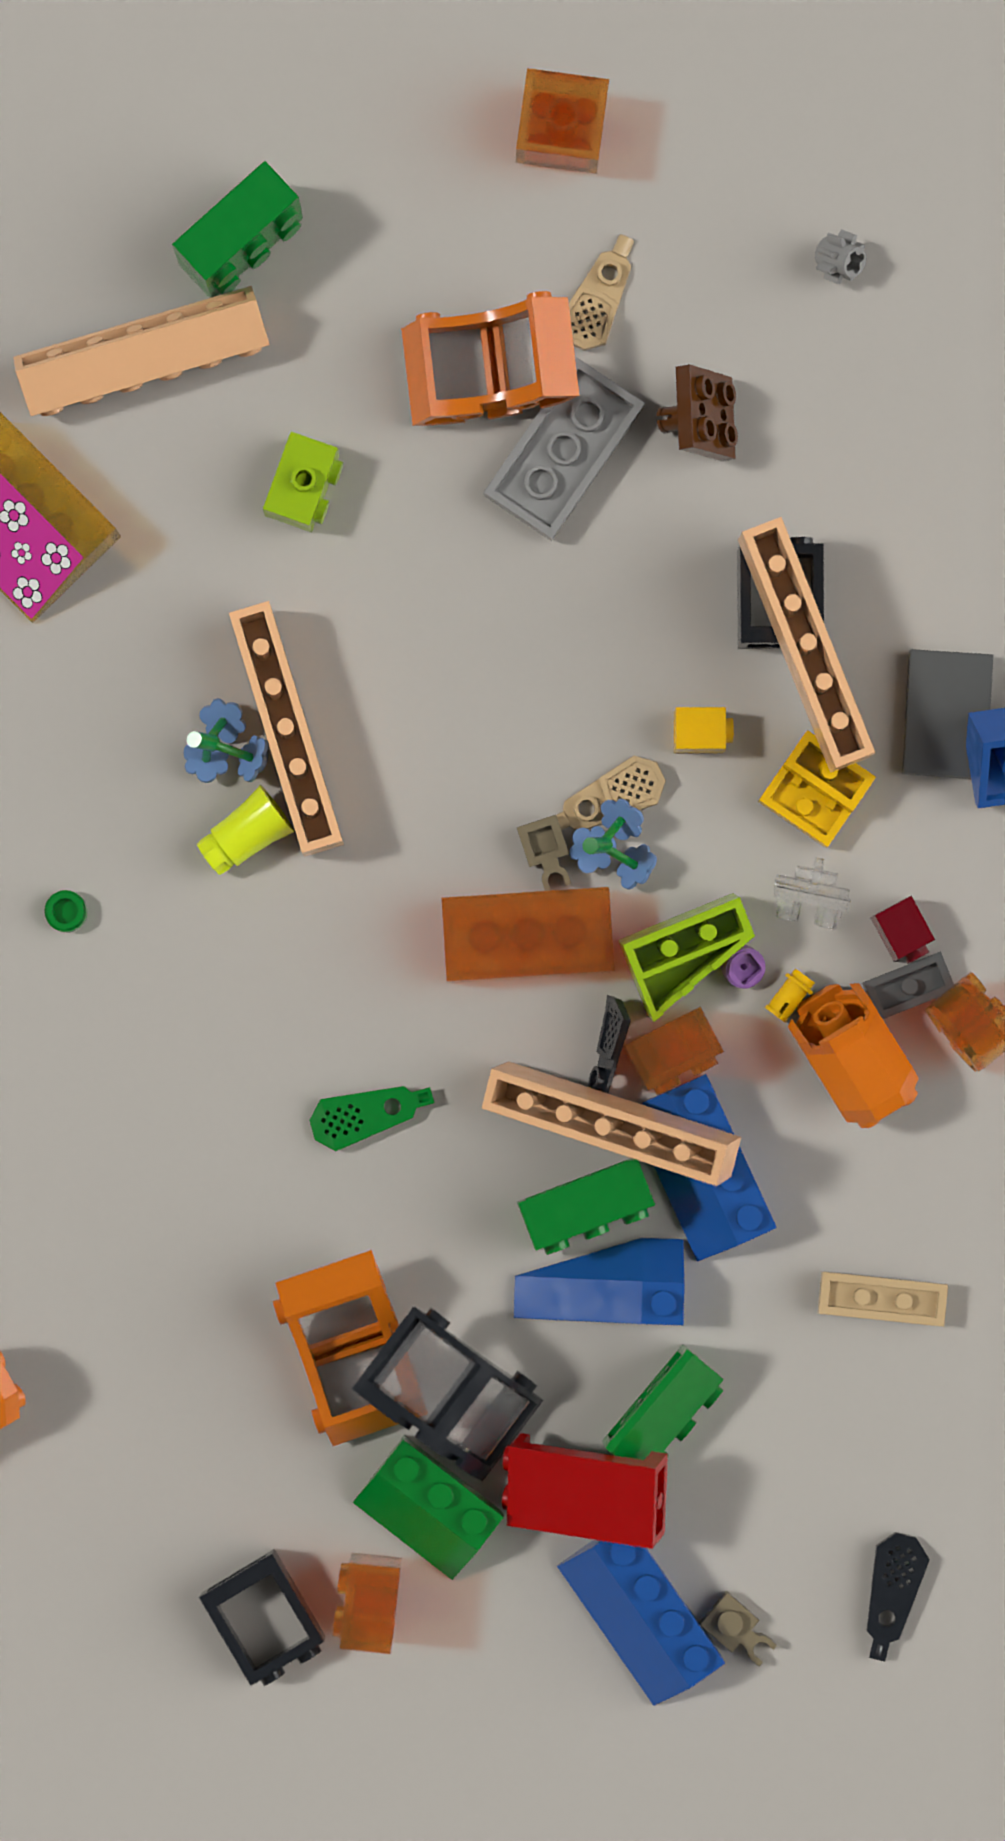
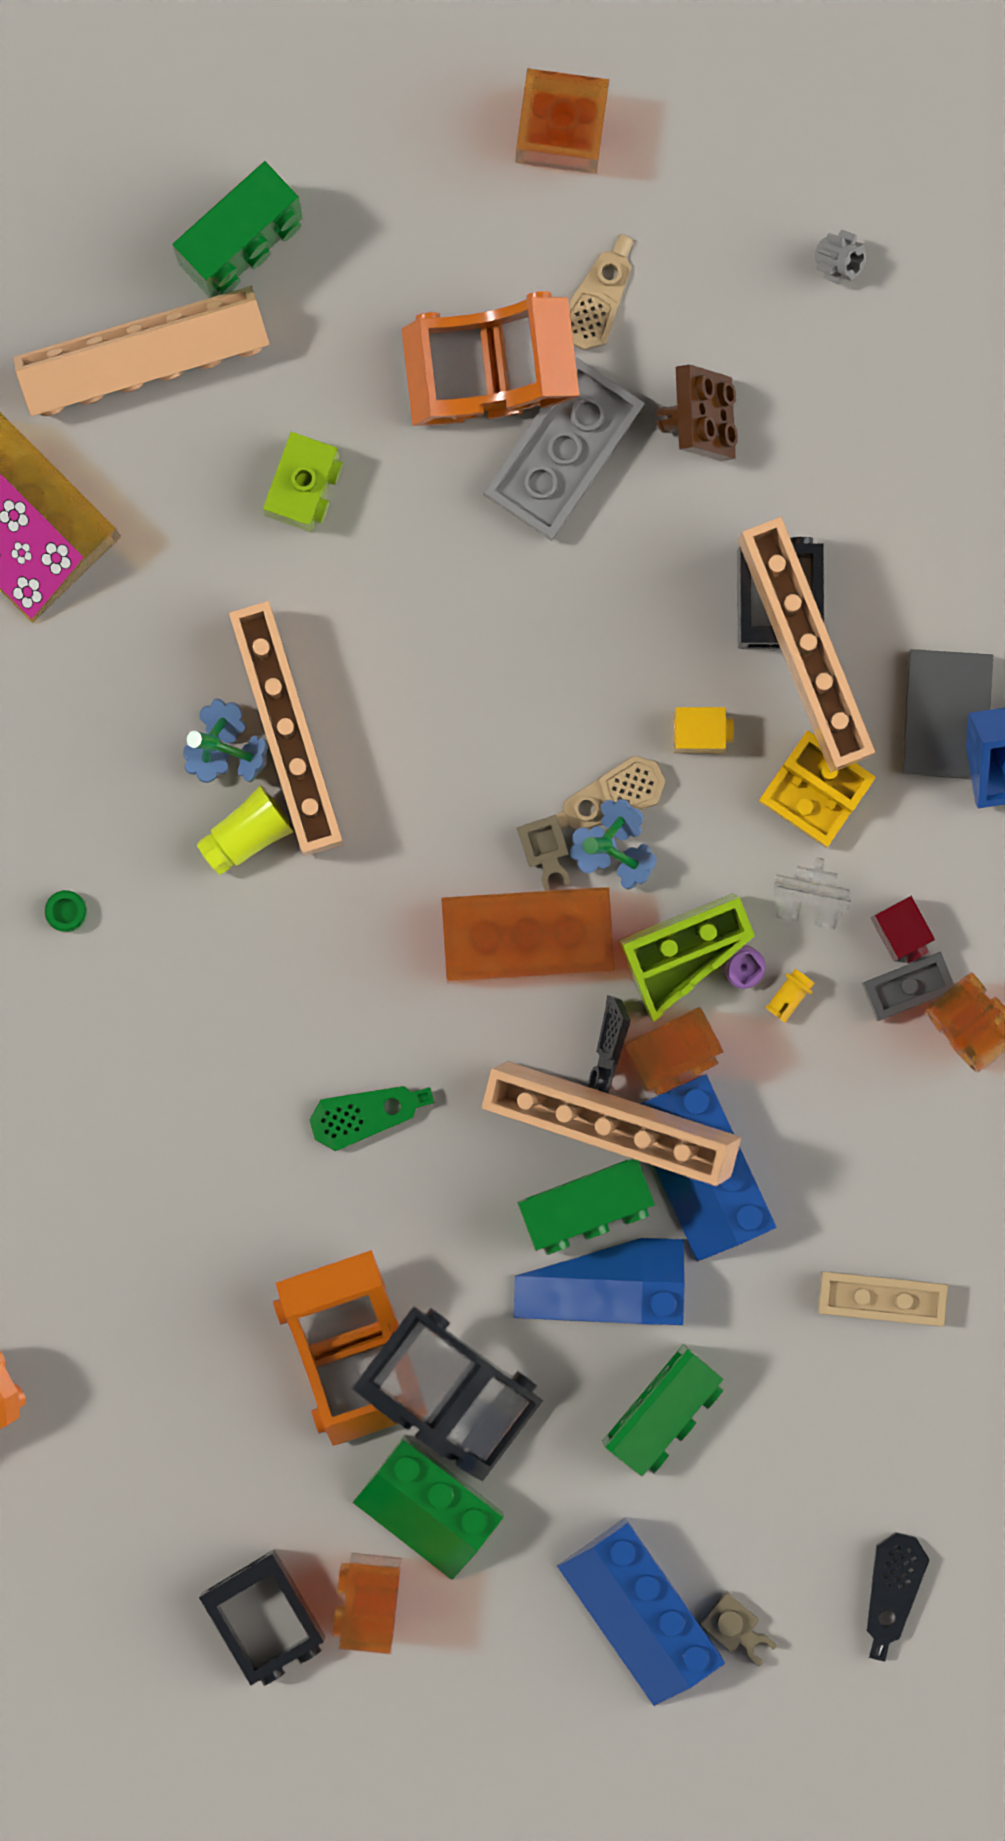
(585, 1493): red panel -> none
(854, 1054): orange brick -> none

